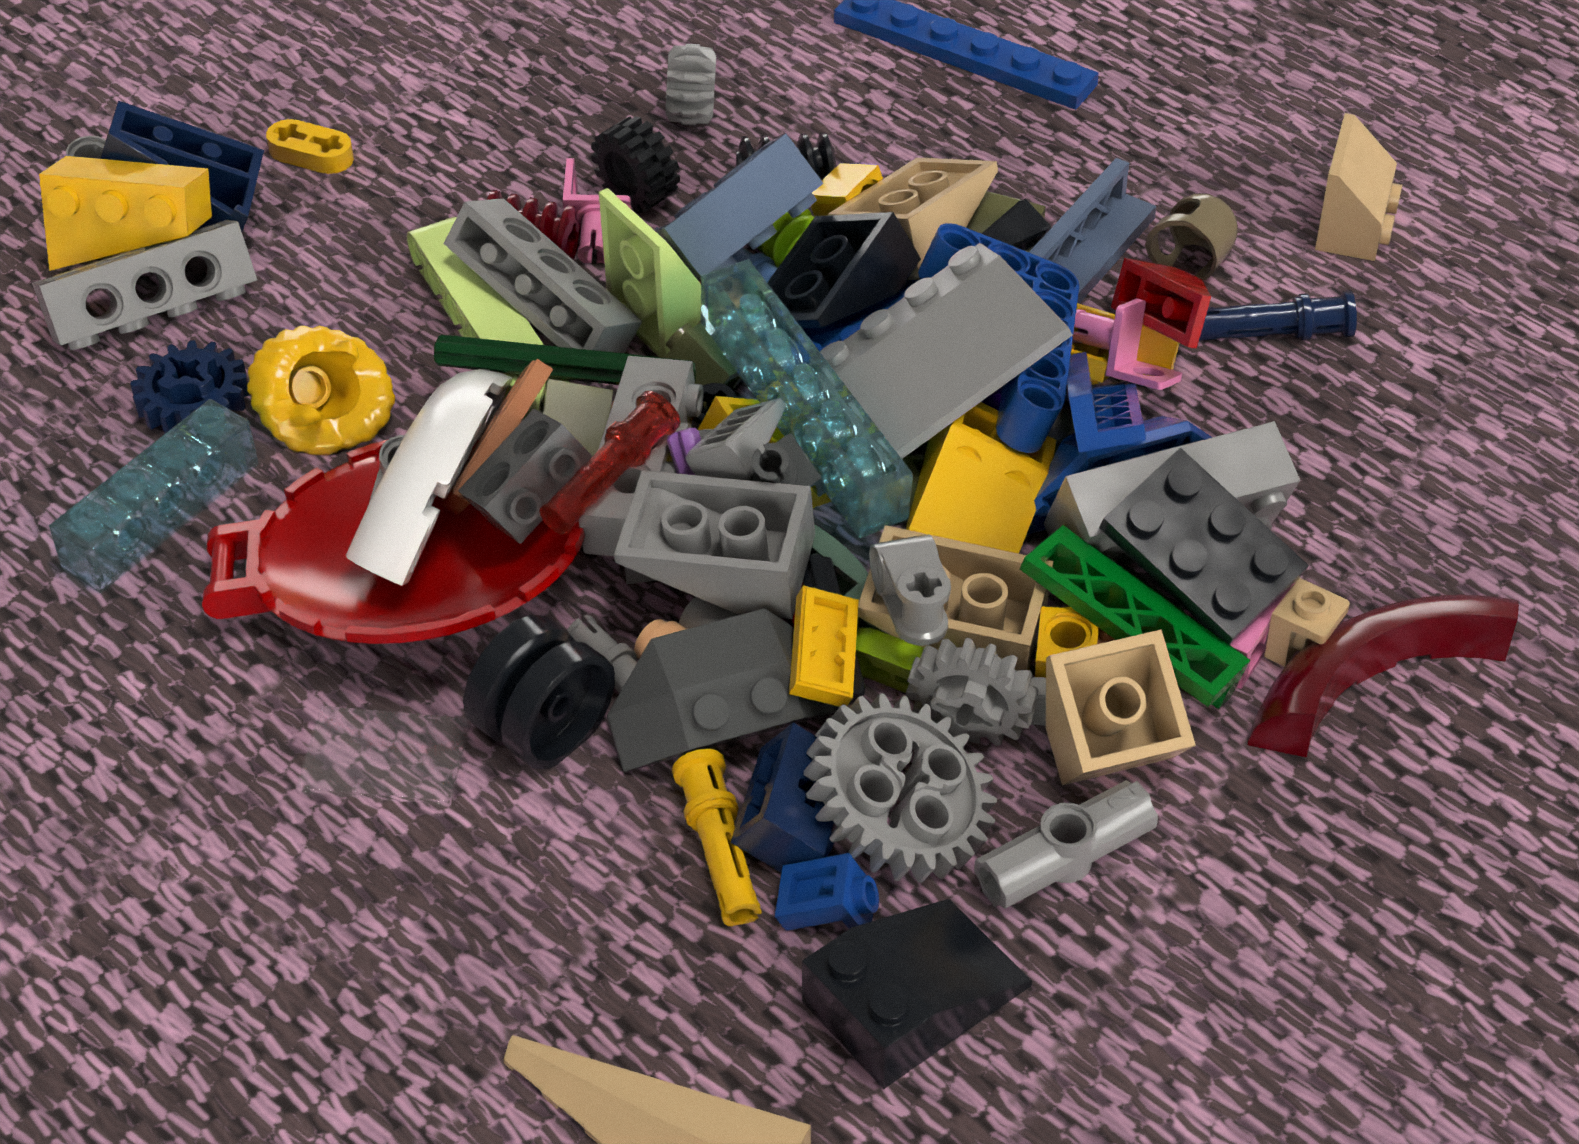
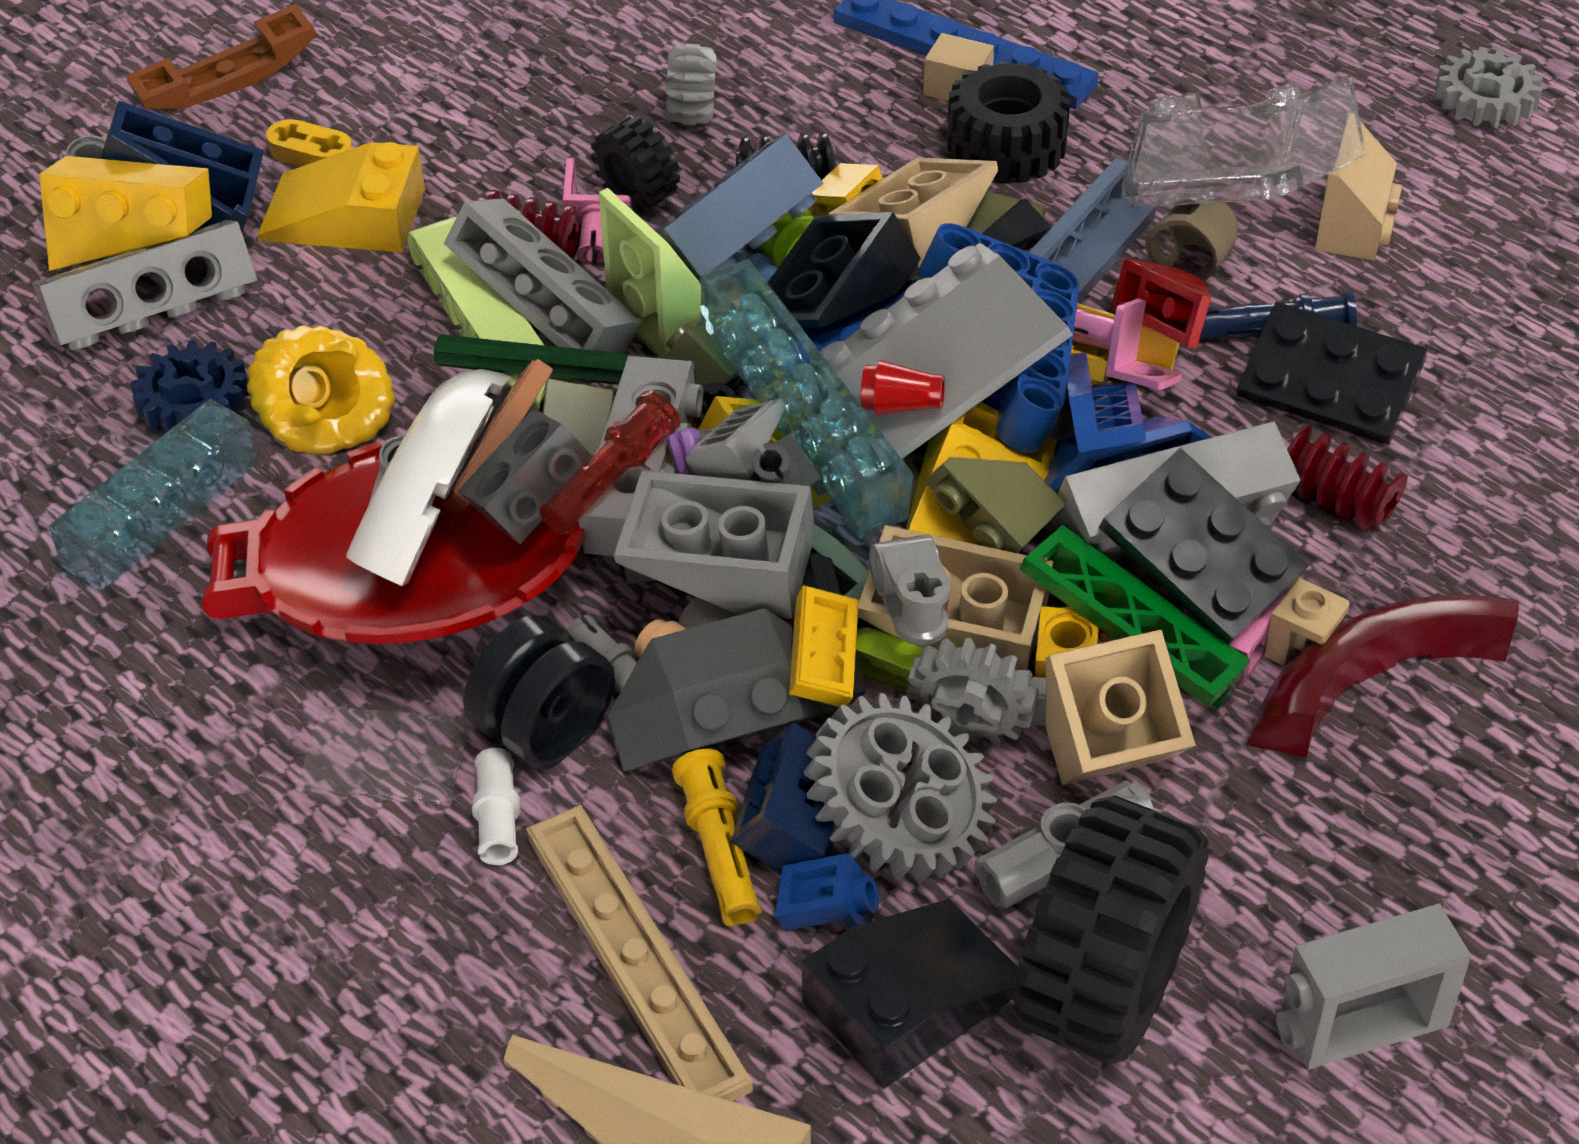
(278, 42): none -> dark orange slope
(349, 200): none -> yellow slope
(496, 806): none -> white pin
(637, 957): none -> tan tile
(899, 389): none -> red cone
(949, 60): none -> tan brick
(995, 499): none -> olive slope
(1009, 118): none -> black tyre
(1110, 928): none -> black tyre
(1241, 150): none -> clear windscreen
(1332, 372): none -> black plate
(1344, 484): none -> dark red piece
(1372, 986): none -> light grey window
(1488, 87): none -> light grey gear

